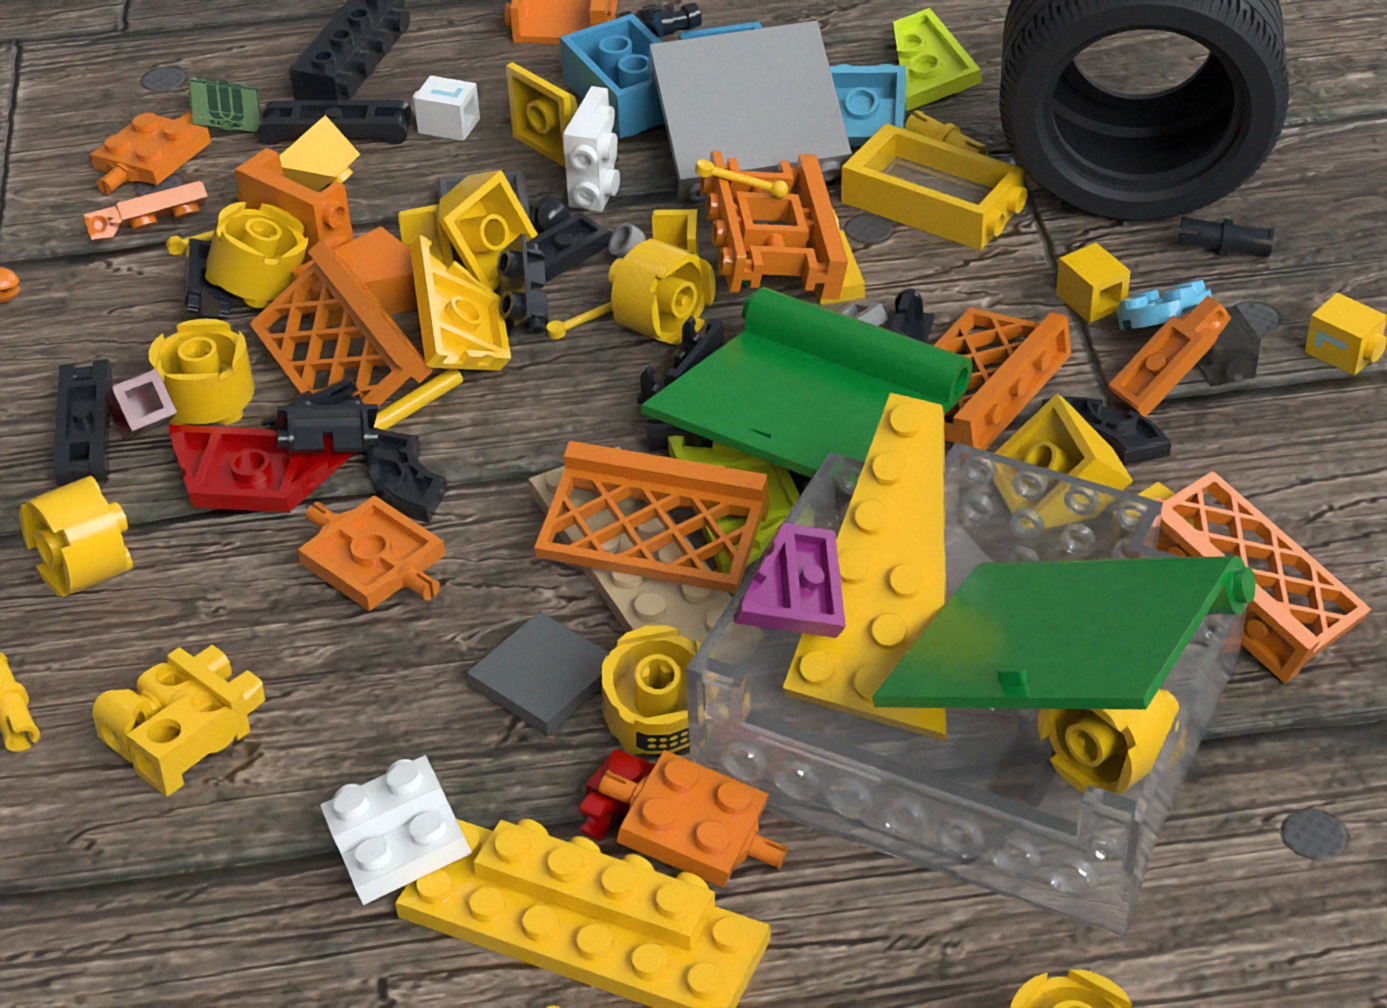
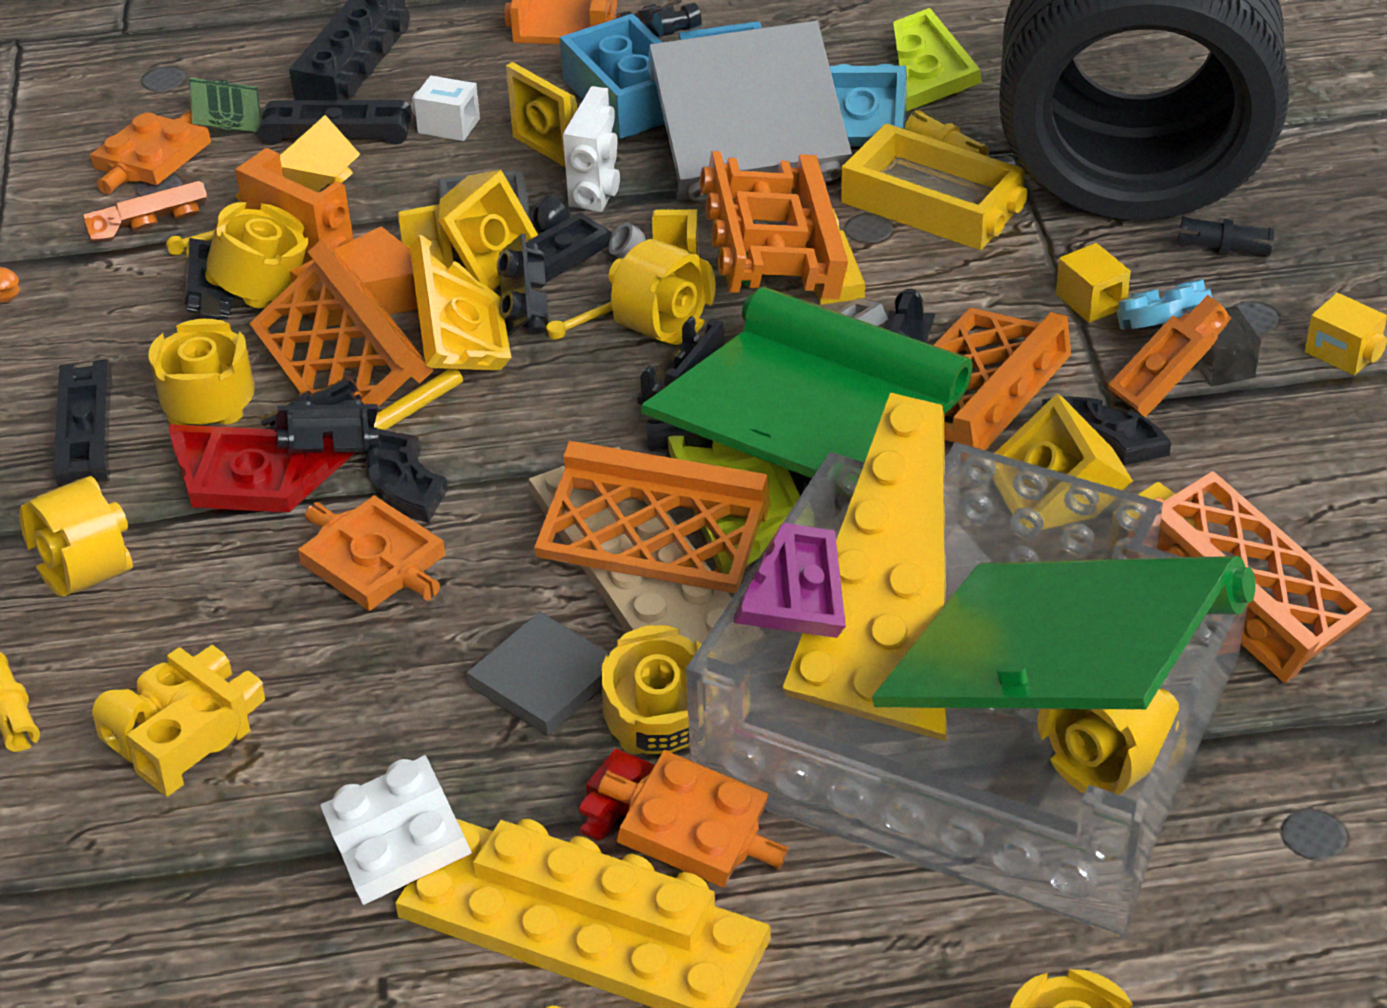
(140, 404): brick -> none
(706, 168): yellow hinge -> none

